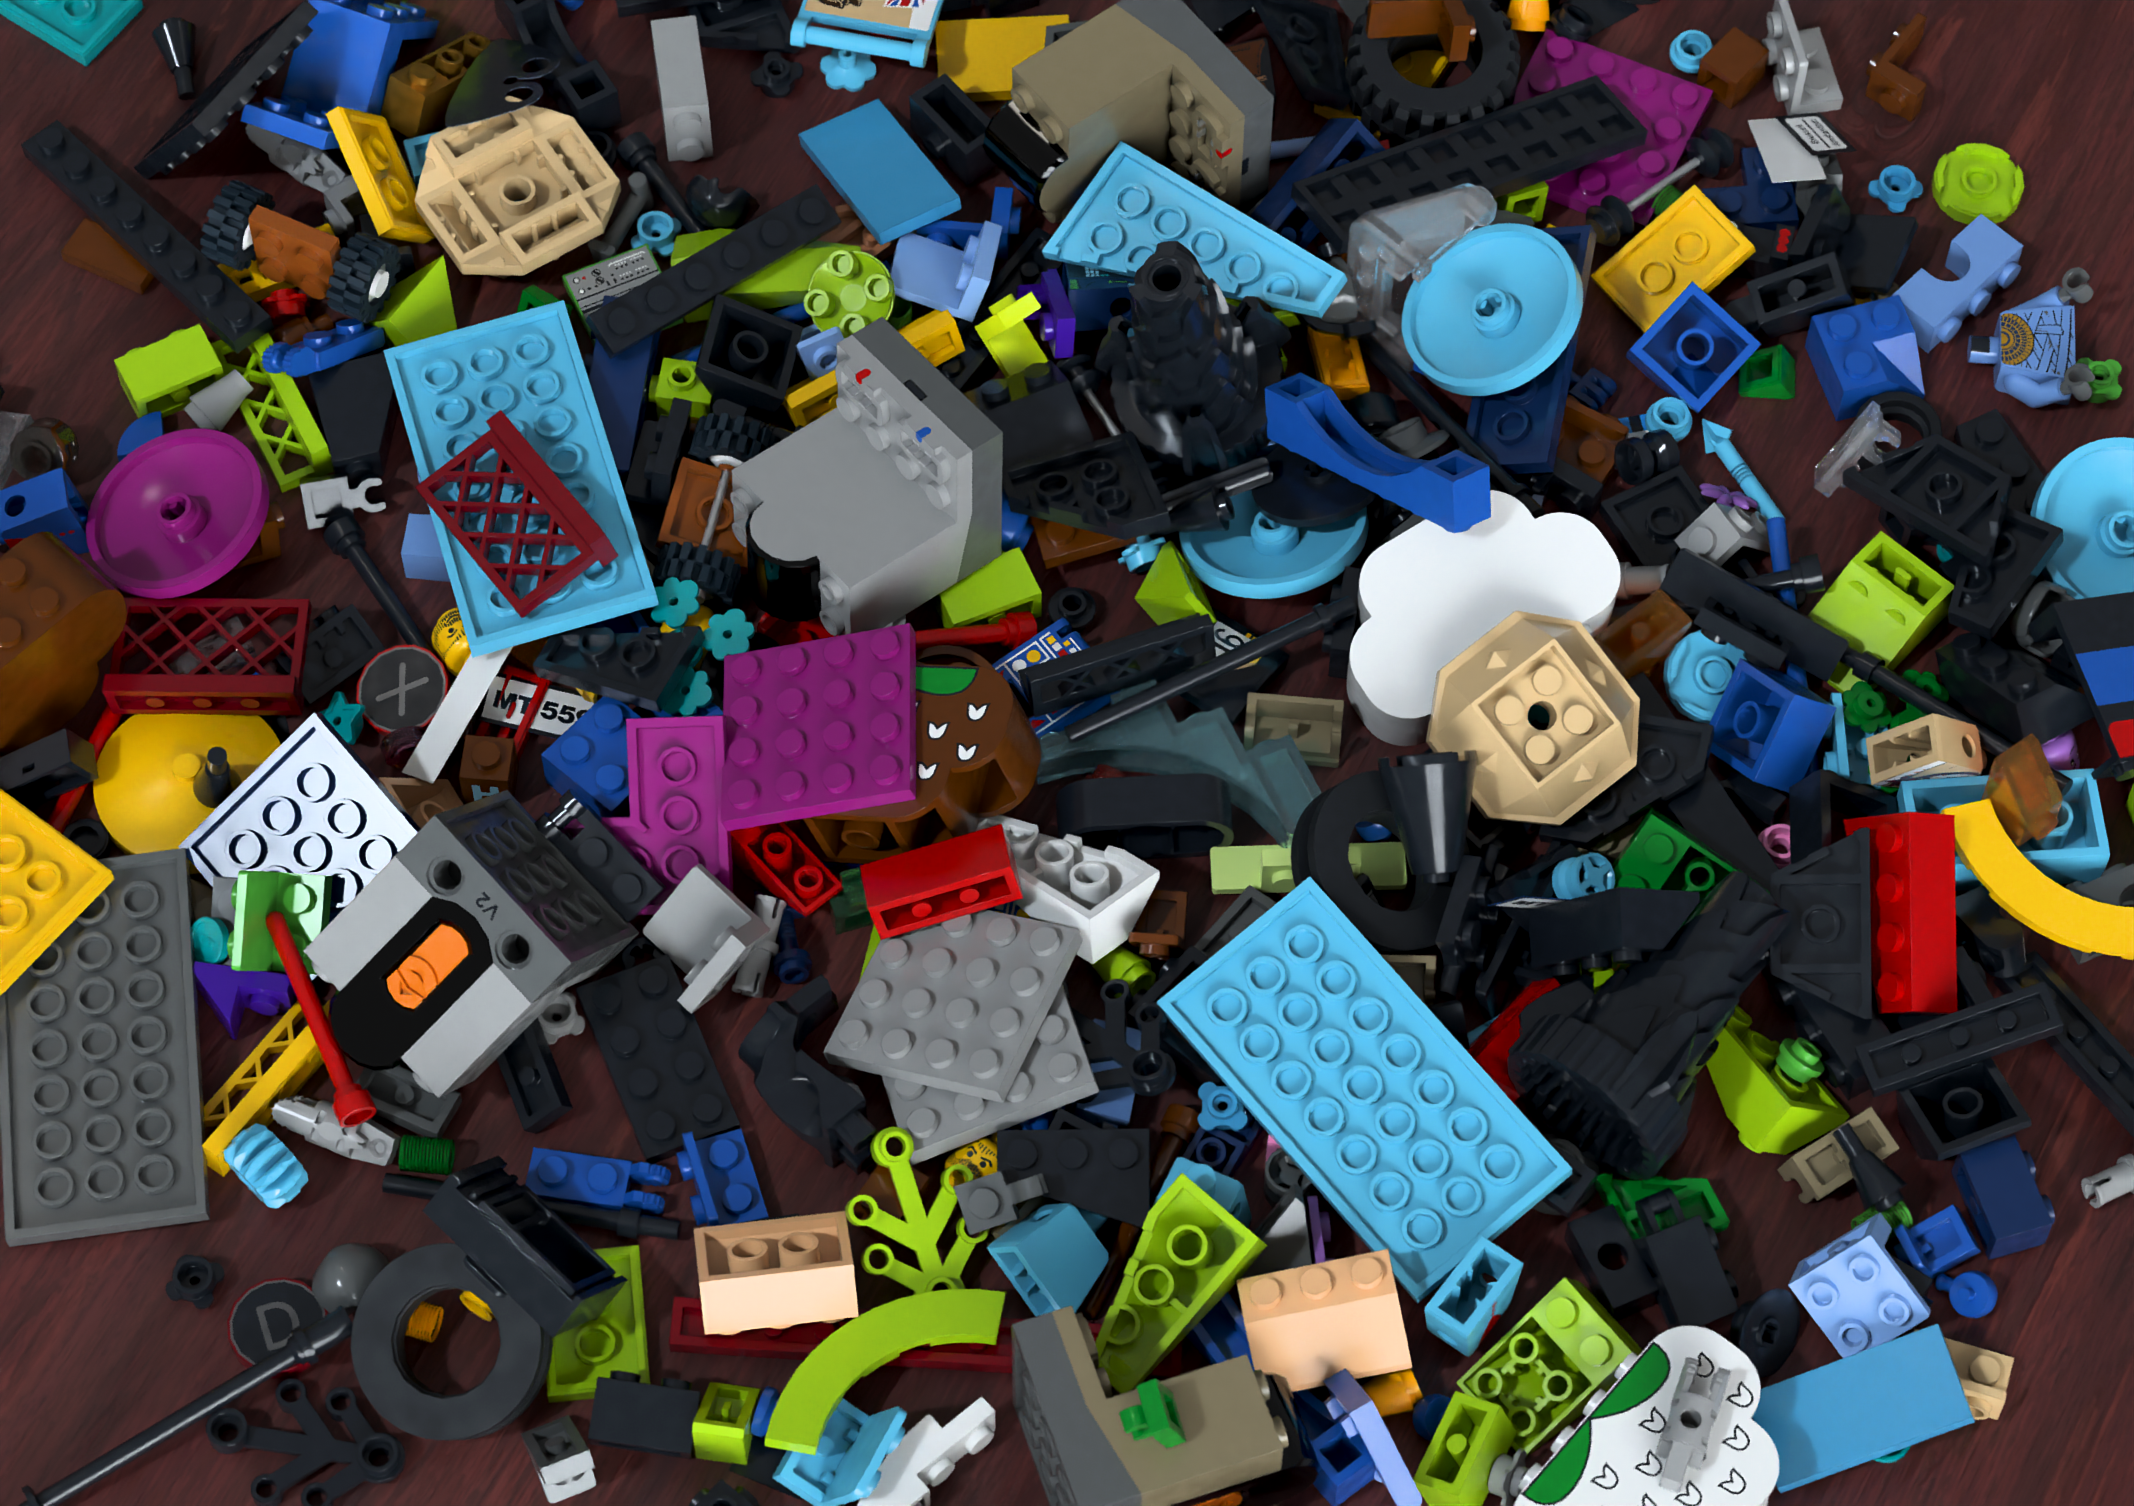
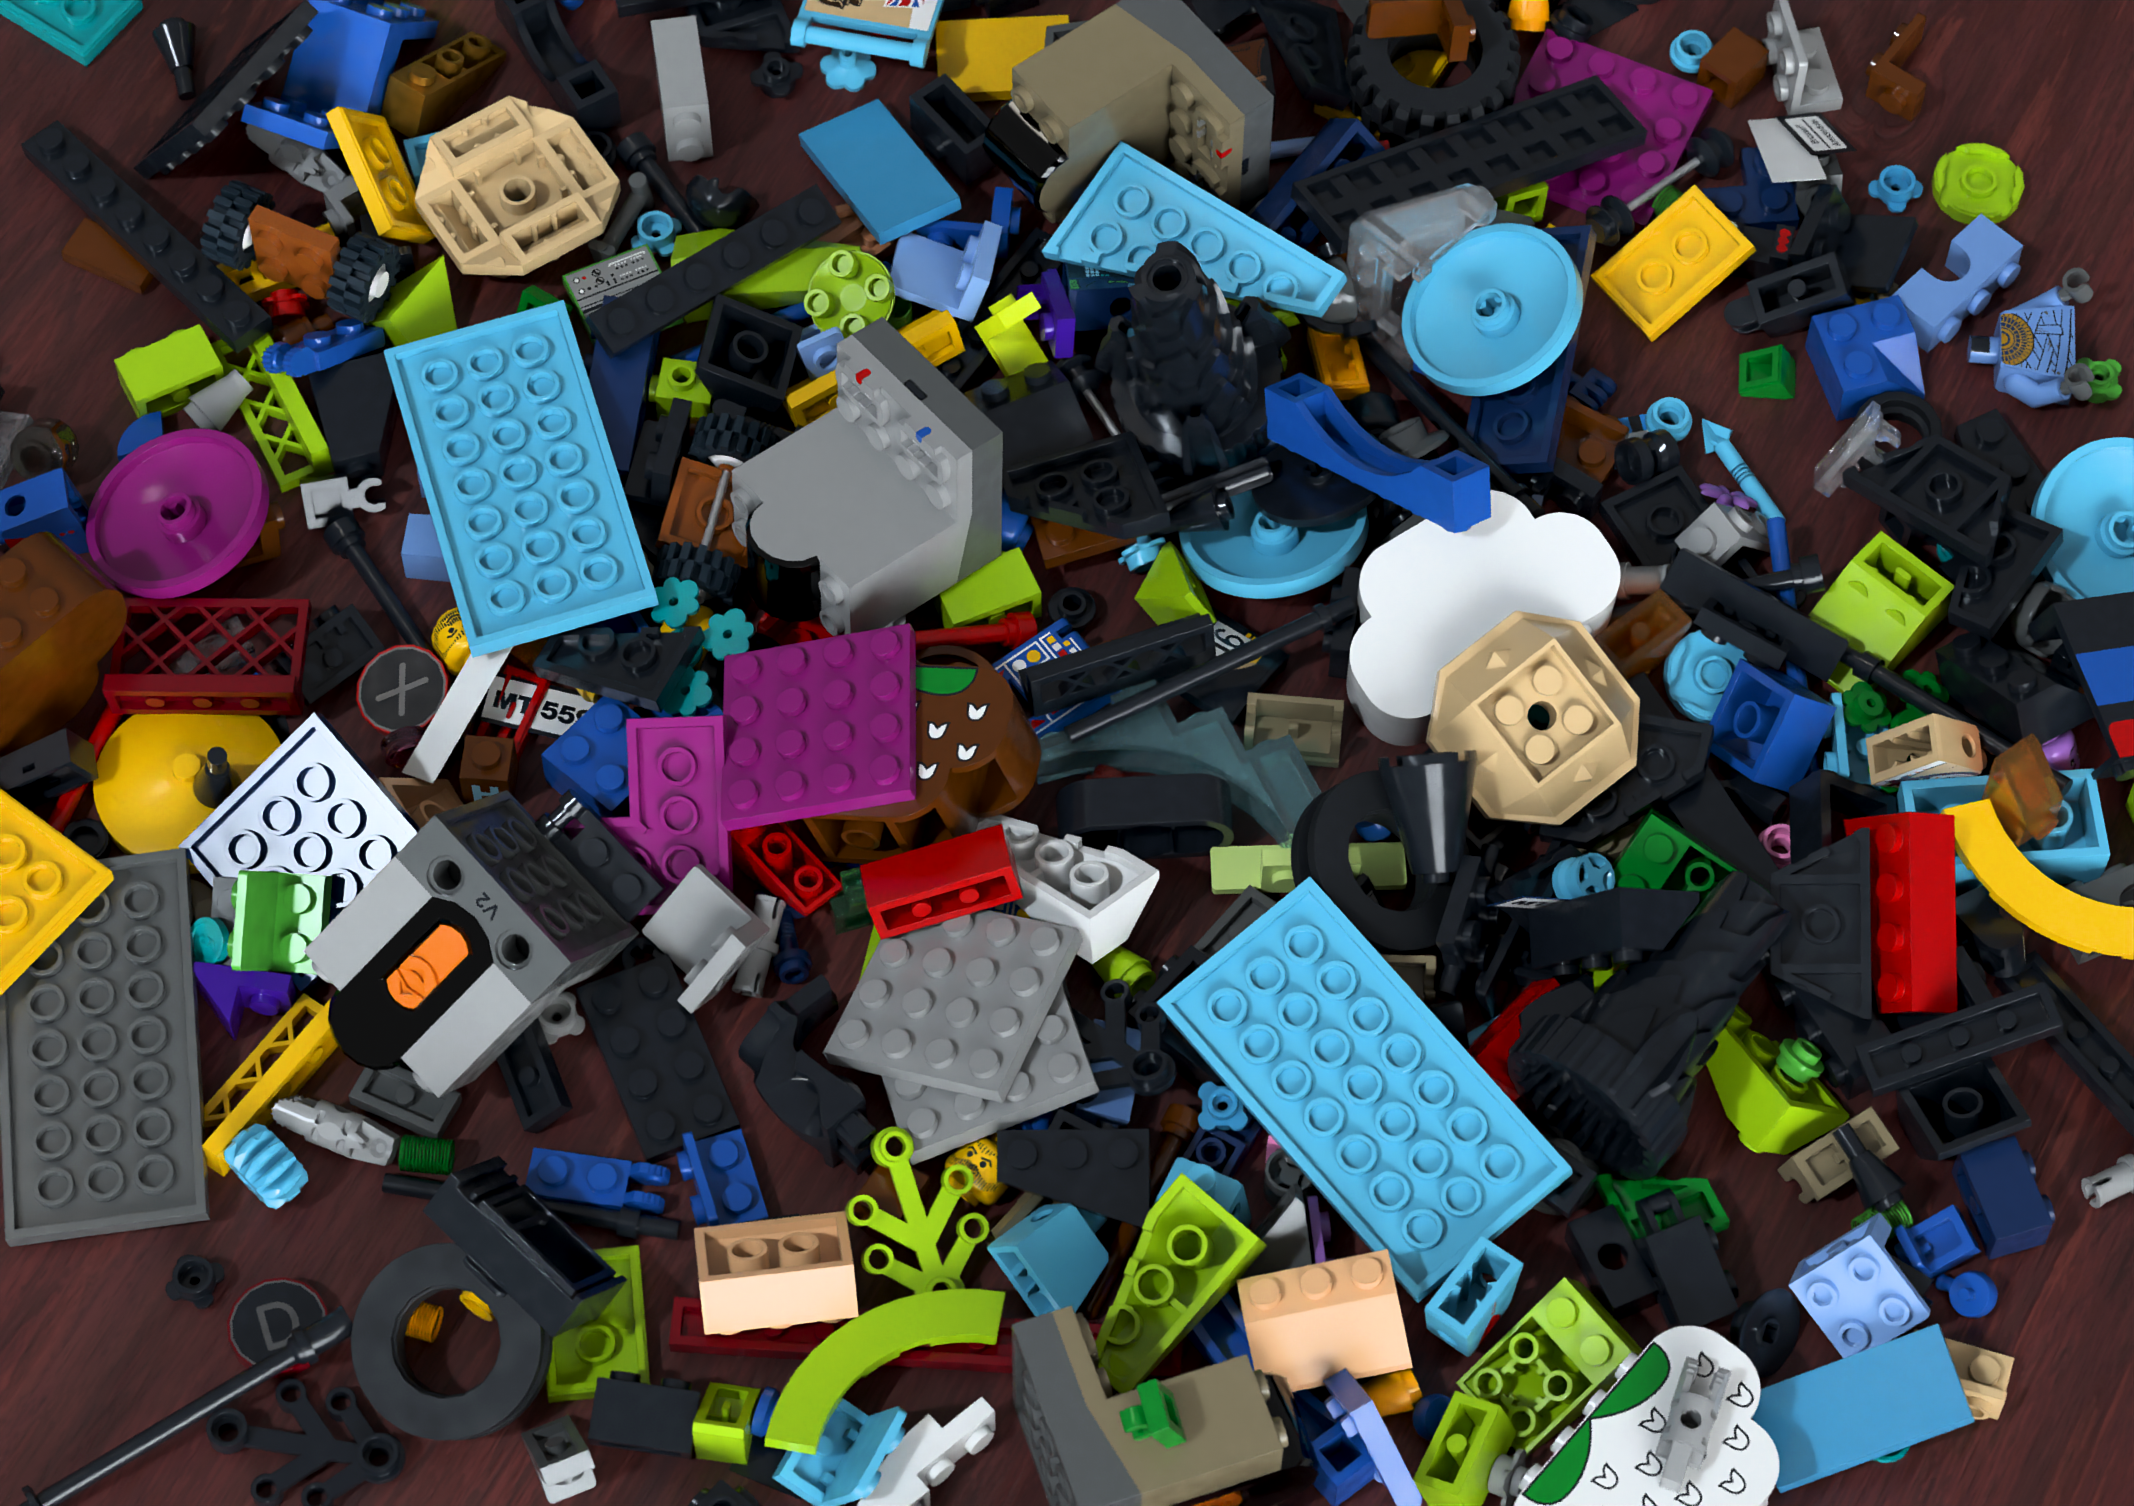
(346, 1275): dark grey hair -> none
(350, 715): teal plate -> none
(352, 1102): red piece -> none
(482, 87): black piece -> none
(539, 483): dark red fence -> none
(993, 1200): dark grey plate -> none
(1161, 925): reddish brown bracket -> none
(1692, 348): blue slope -> none

